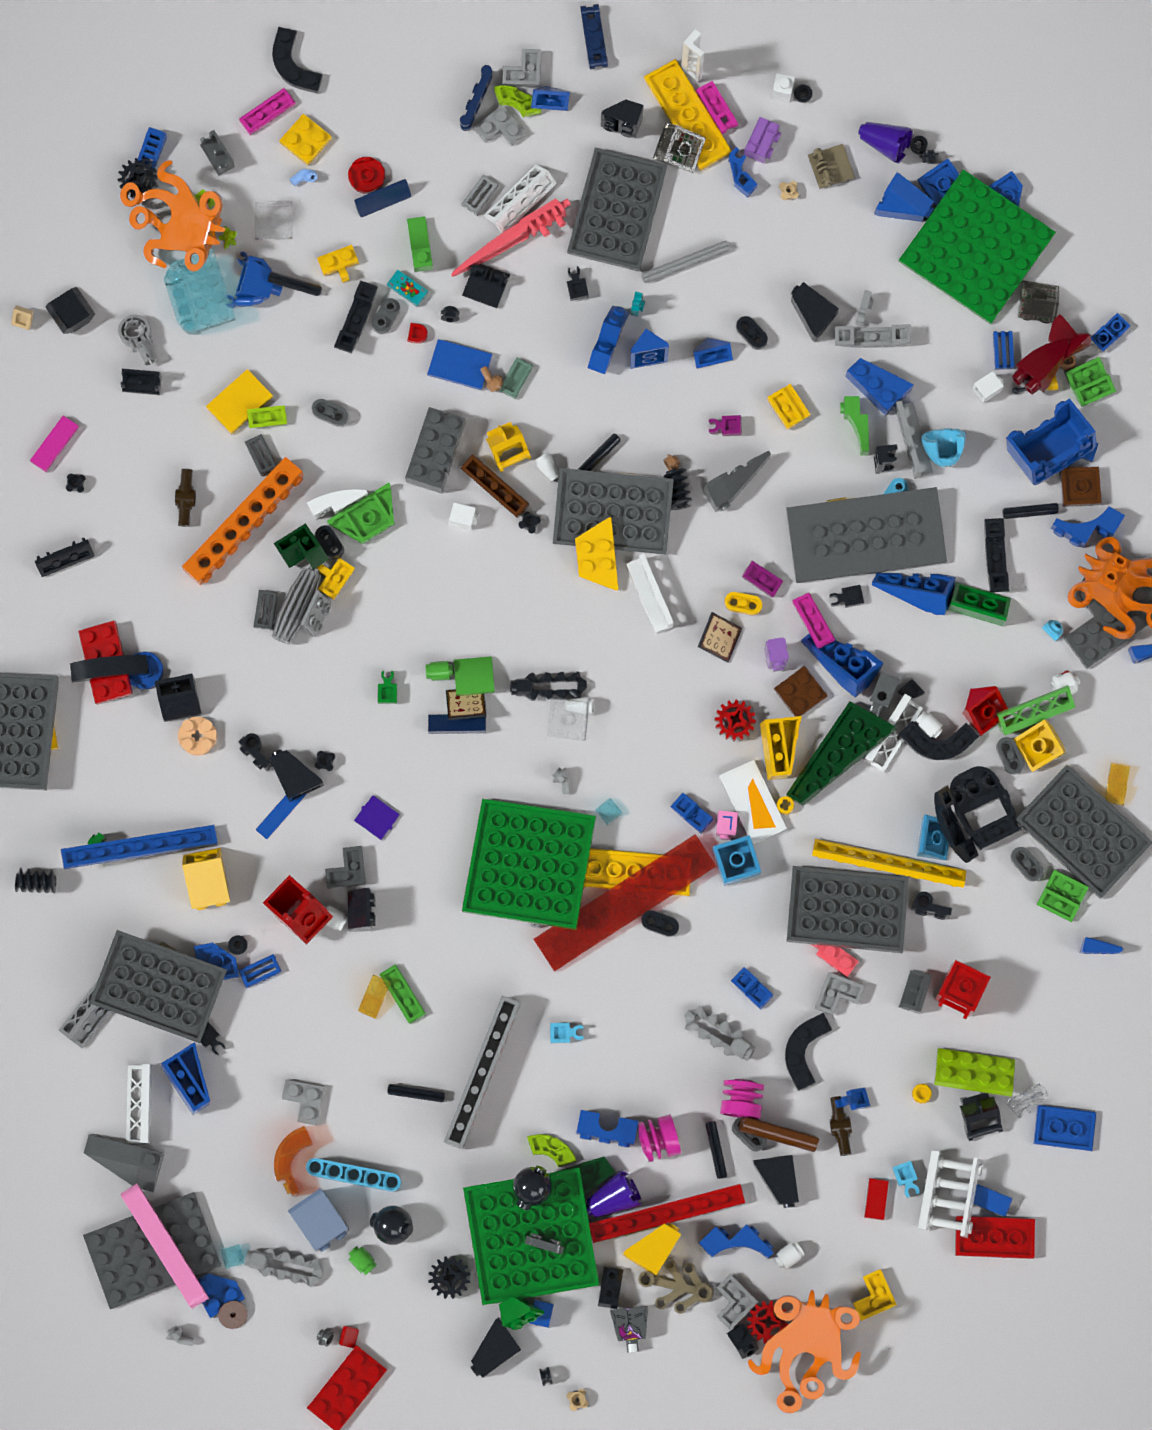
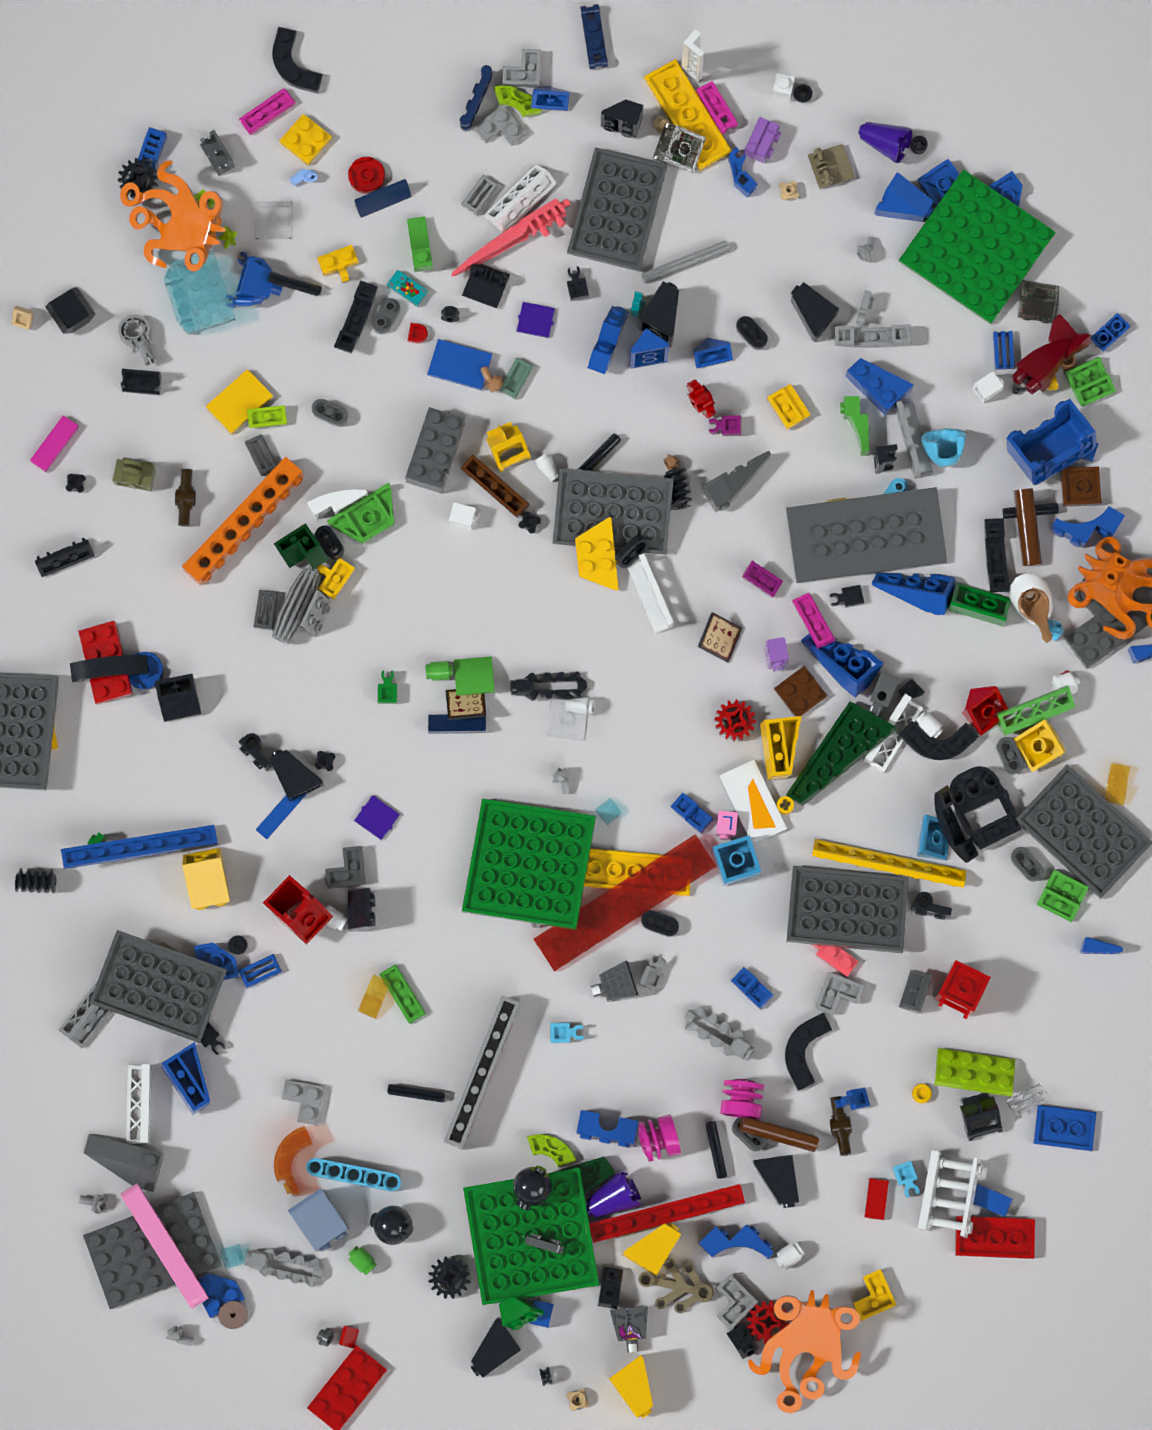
(96, 1203): none -> light grey plate
(134, 474): none -> olive brick
(205, 743): light nougat plate -> none
(535, 320): none -> dark purple piece
(616, 984): none -> dark grey torso
(631, 551): none -> black plate
(634, 1387): none -> yellow slope
(652, 975): none -> light grey plate
(659, 123): none -> tan plate
(661, 312): none -> black slope
(701, 398): none -> red gear
(743, 602): yellow plate -> none
(864, 252): none -> light grey plate
(929, 156): black plate -> none
(1027, 527): none -> reddish brown brick
(1033, 601): none -> hat

